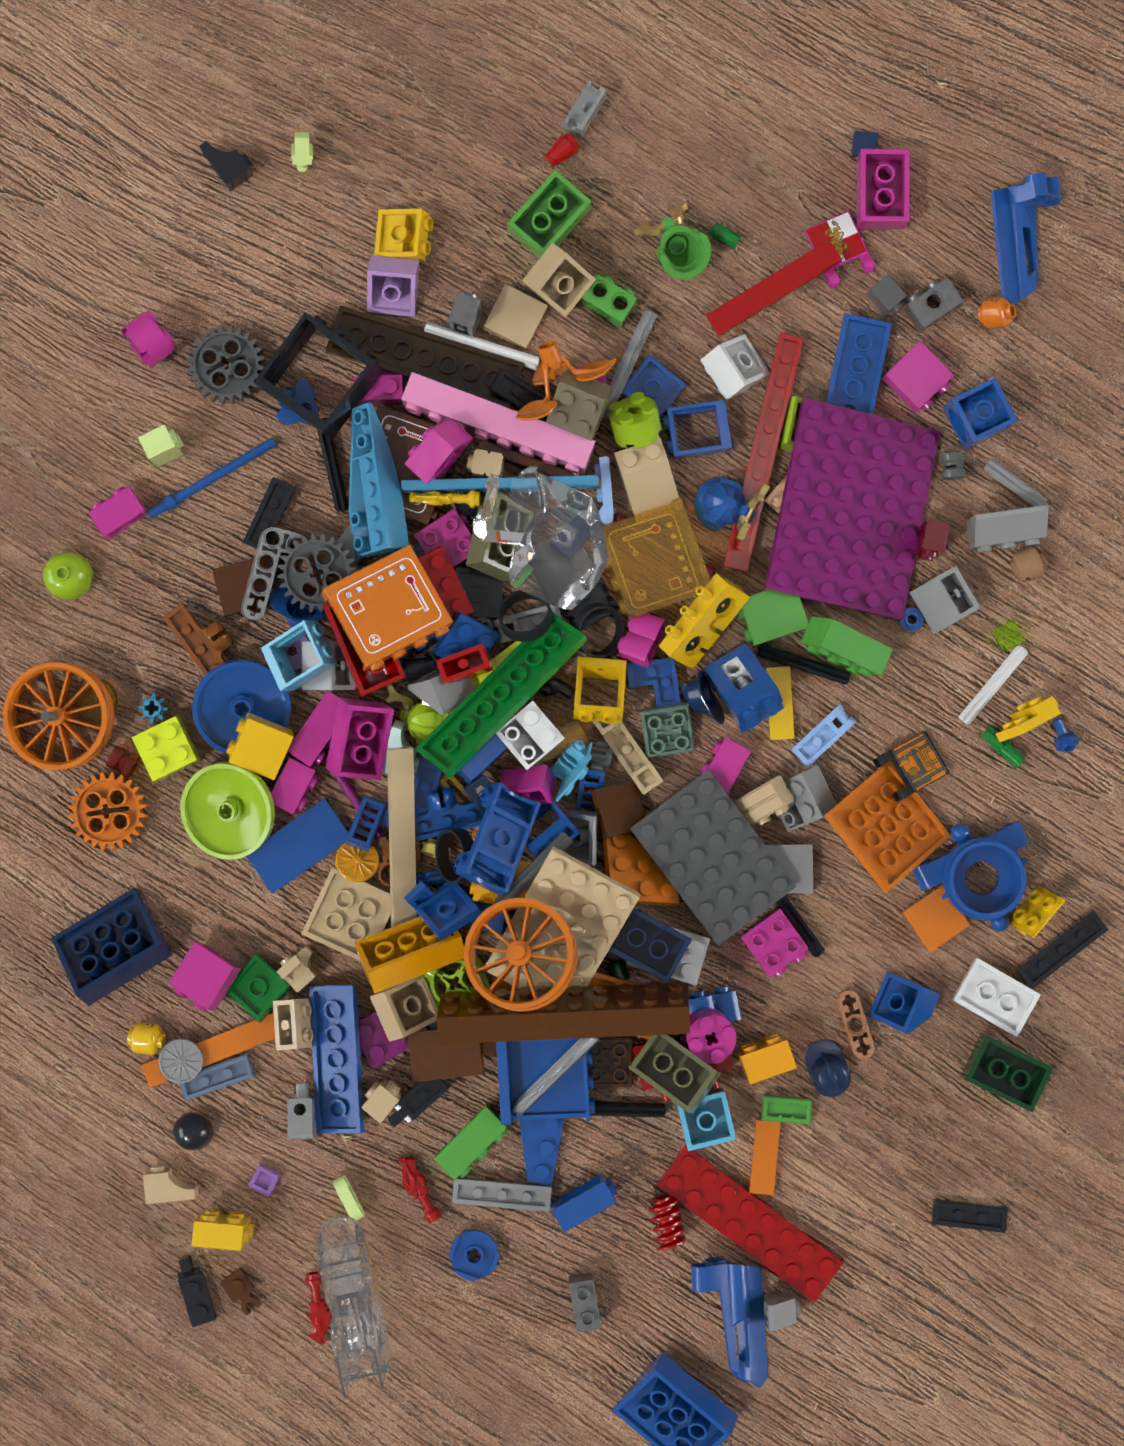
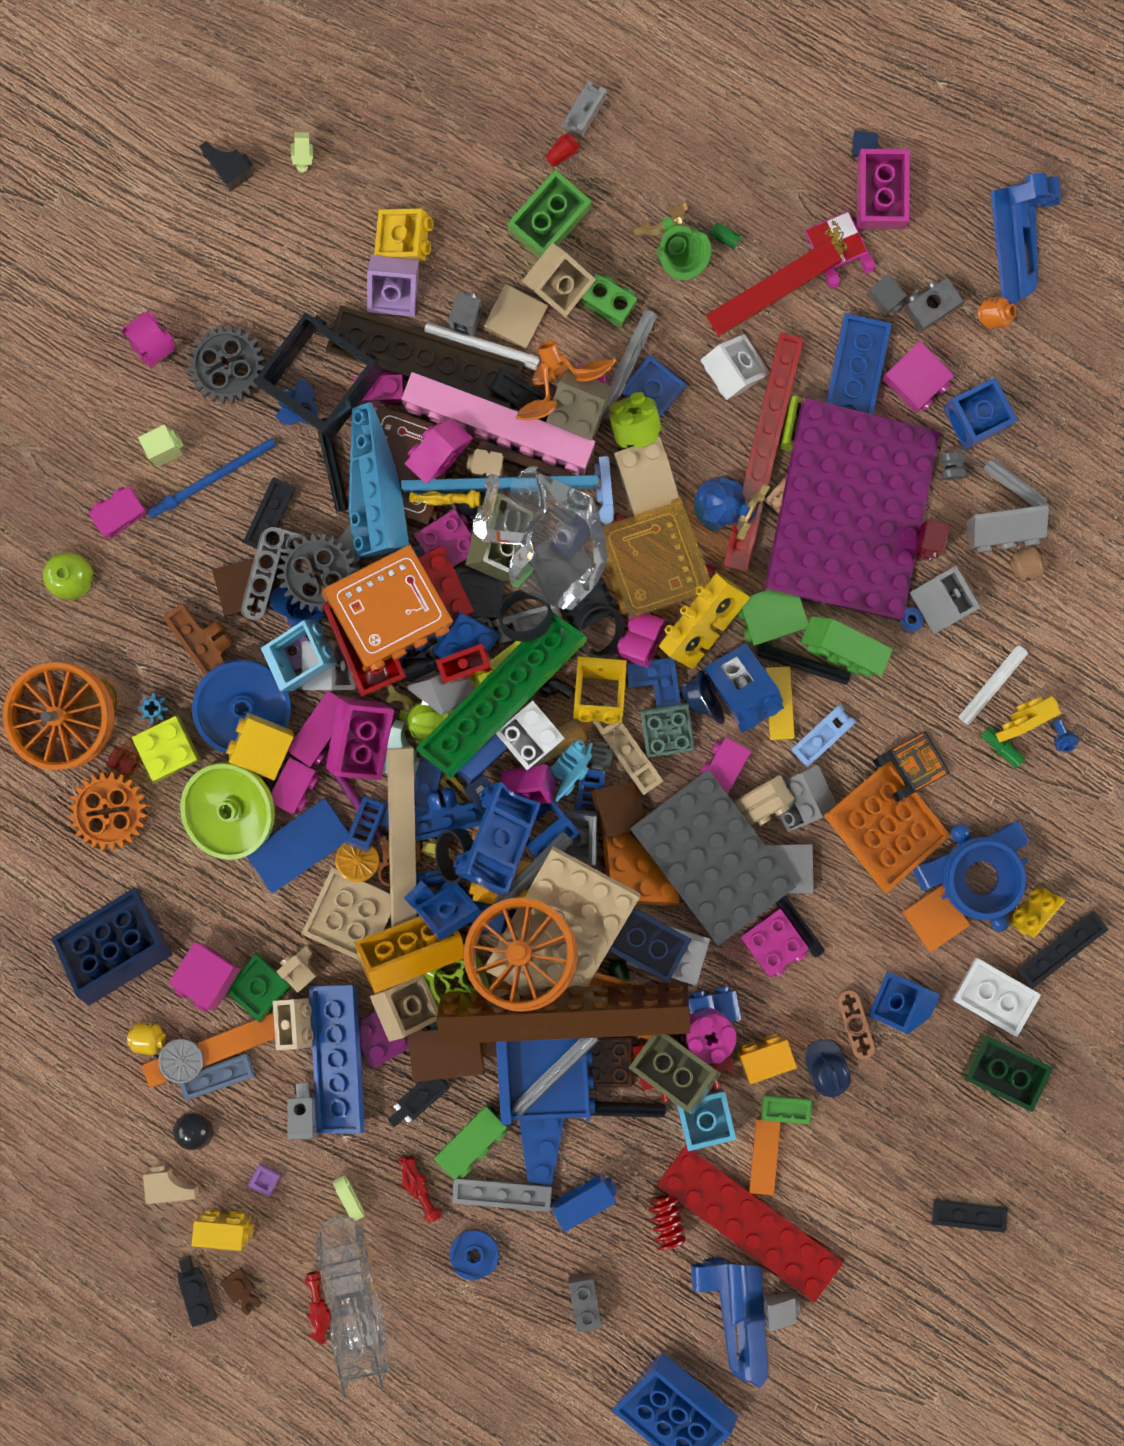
(382, 1099): tan brick -> none
(718, 408): blue window -> none
(1008, 636): clear neon green tile -> none

